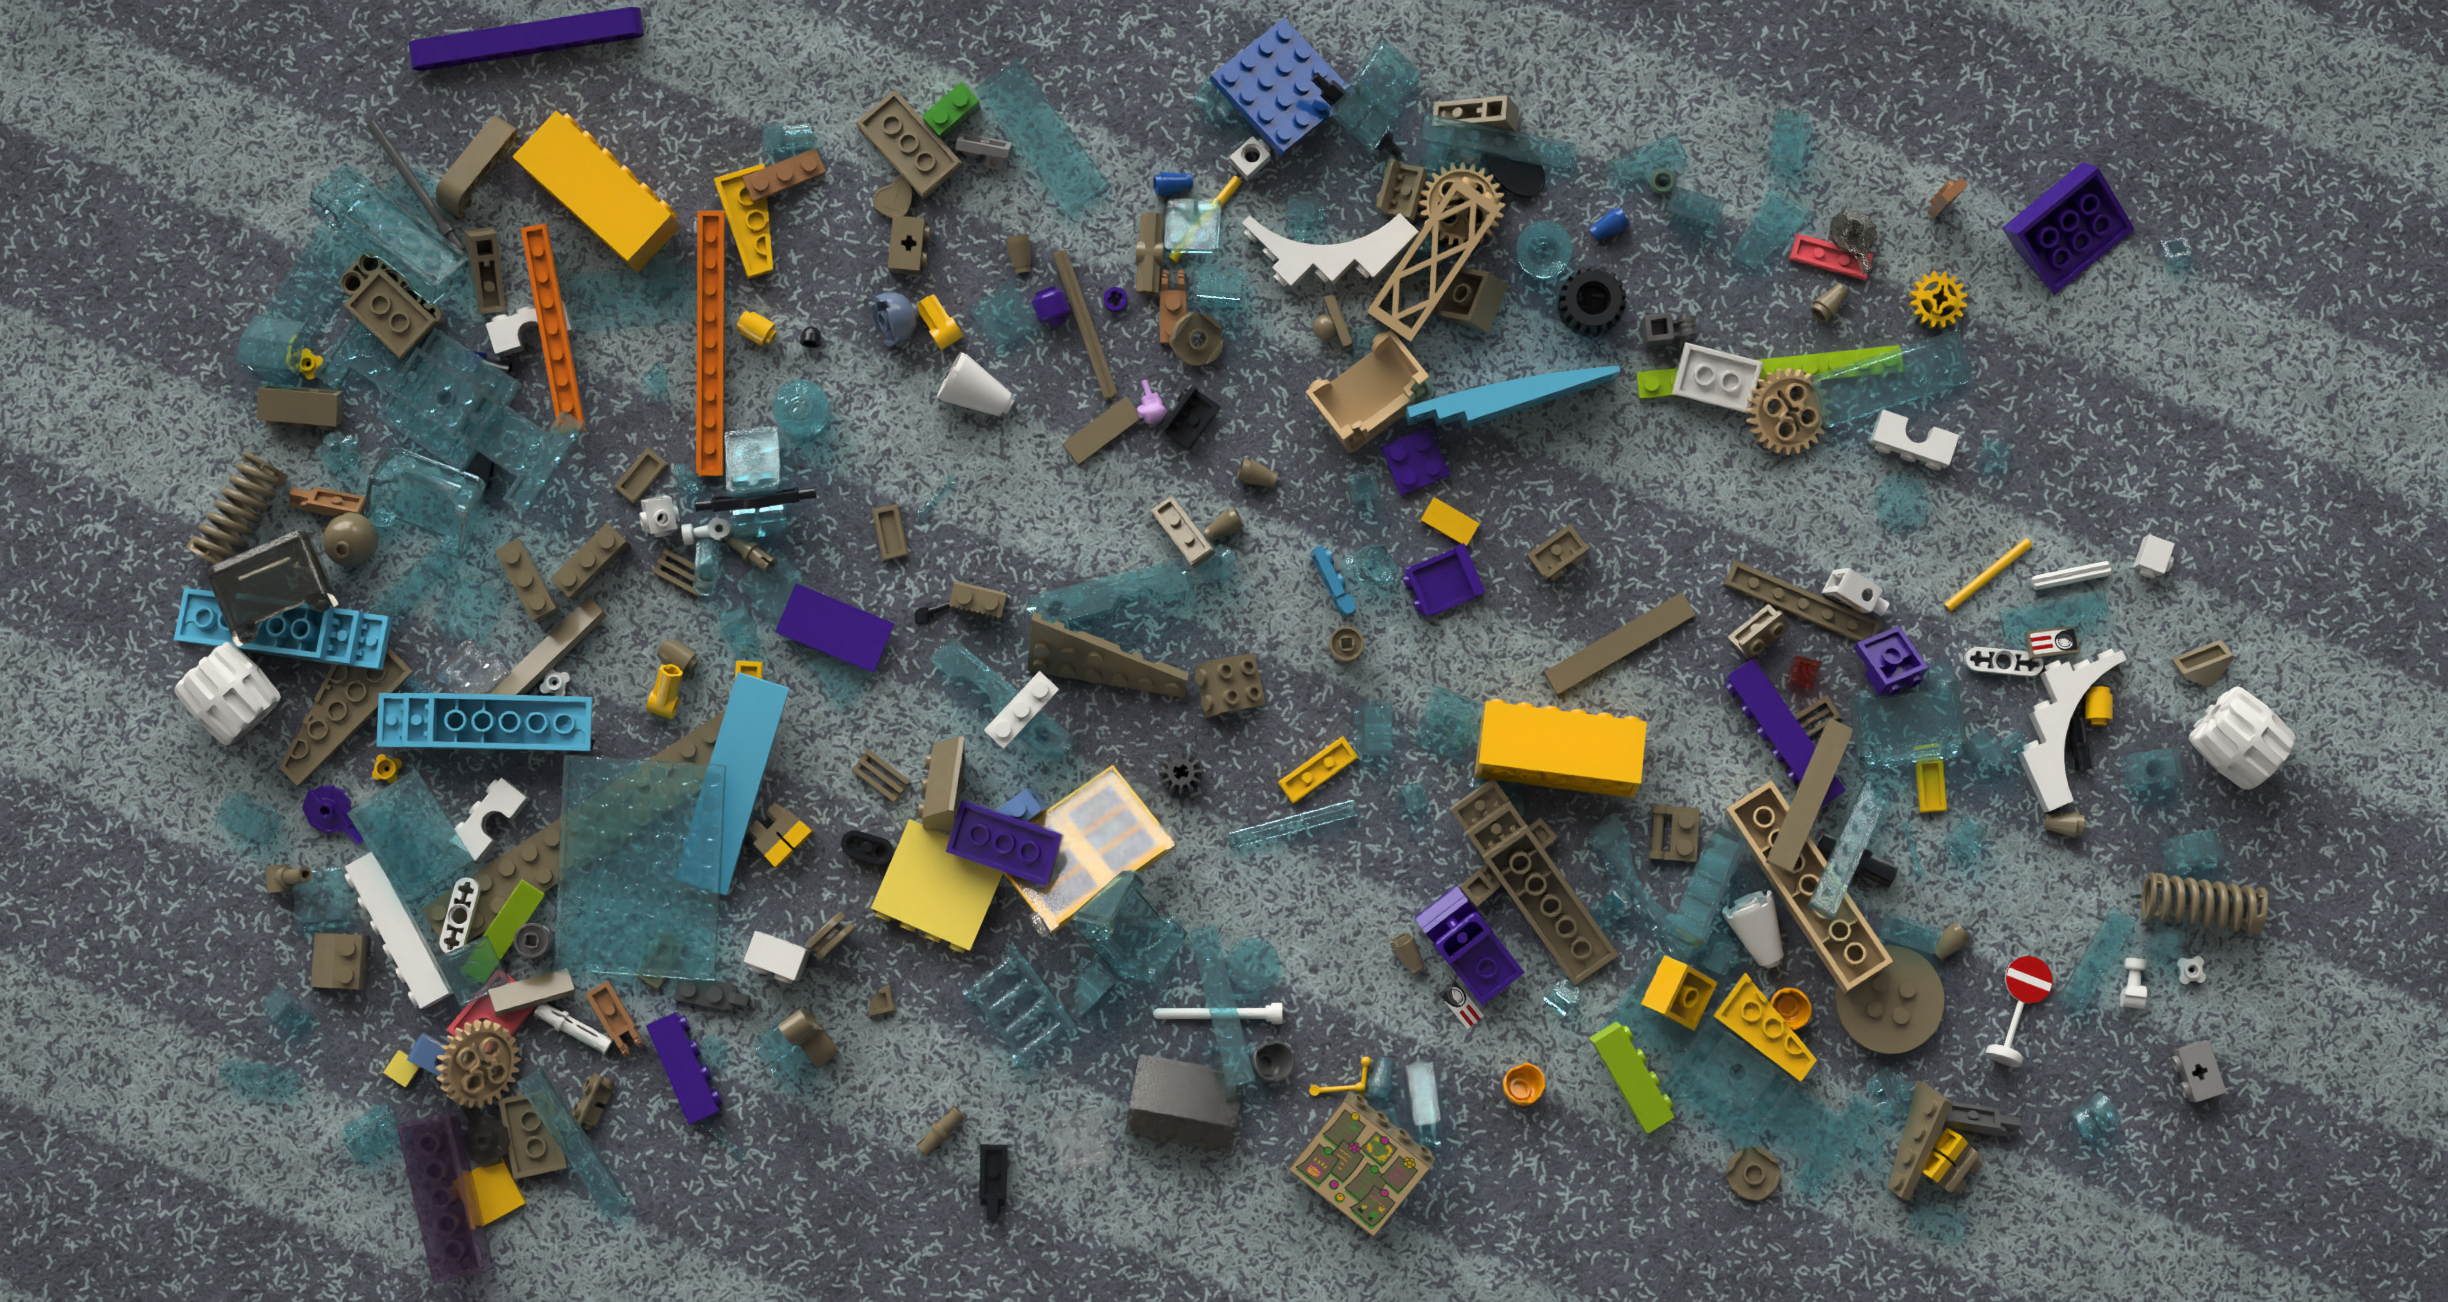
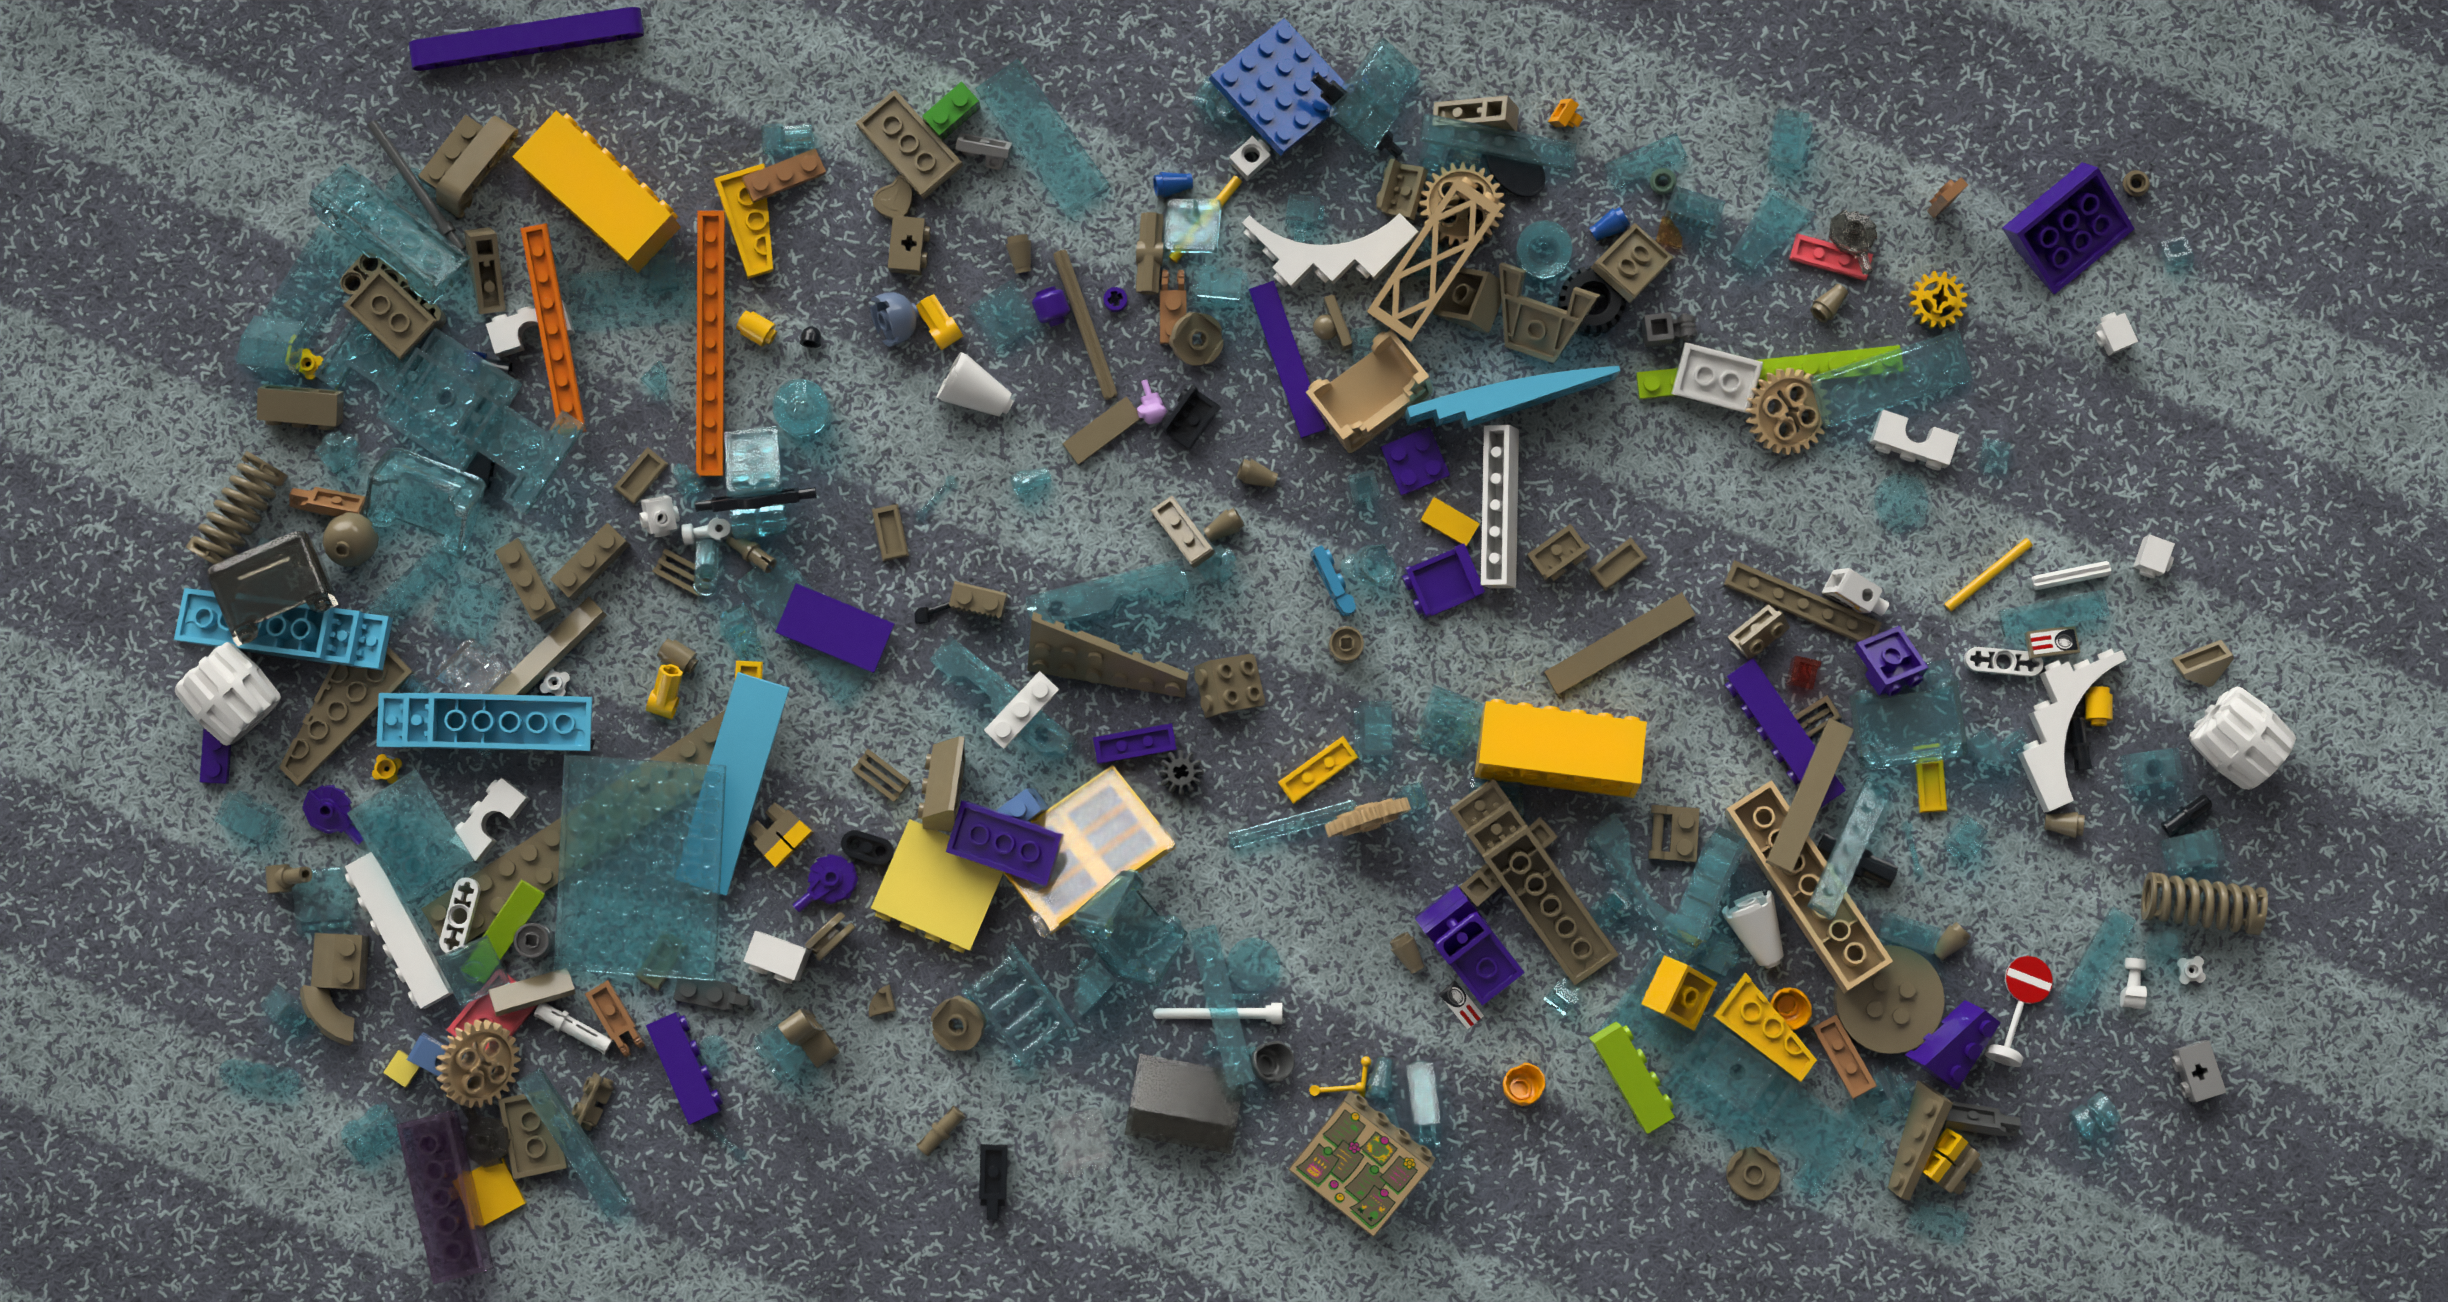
(214, 760): none -> dark purple plate
(326, 1016): none -> dark tan tile
(450, 151): none -> dark tan plate
(830, 881): none -> dark purple piece
(968, 1013): none -> dark tan plate
(1029, 480): none -> clear light blue cone
(1134, 743): none -> dark purple plate
(1286, 358): none -> dark purple tile
(1367, 817): none -> tan gear
(1499, 506): none -> white brick
(1536, 326): none -> dark tan wing
(1565, 114): none -> light orange tile
(1617, 564): none -> dark tan tile
(1632, 262): none -> dark tan tile
(1669, 234): none -> clear orange tile
(1844, 1057): none -> medium nougat plate
(1956, 1044): none -> dark purple wedge
(2115, 333): none -> white brick
(2141, 177): none -> dark tan plate
(2186, 815): none -> black axle

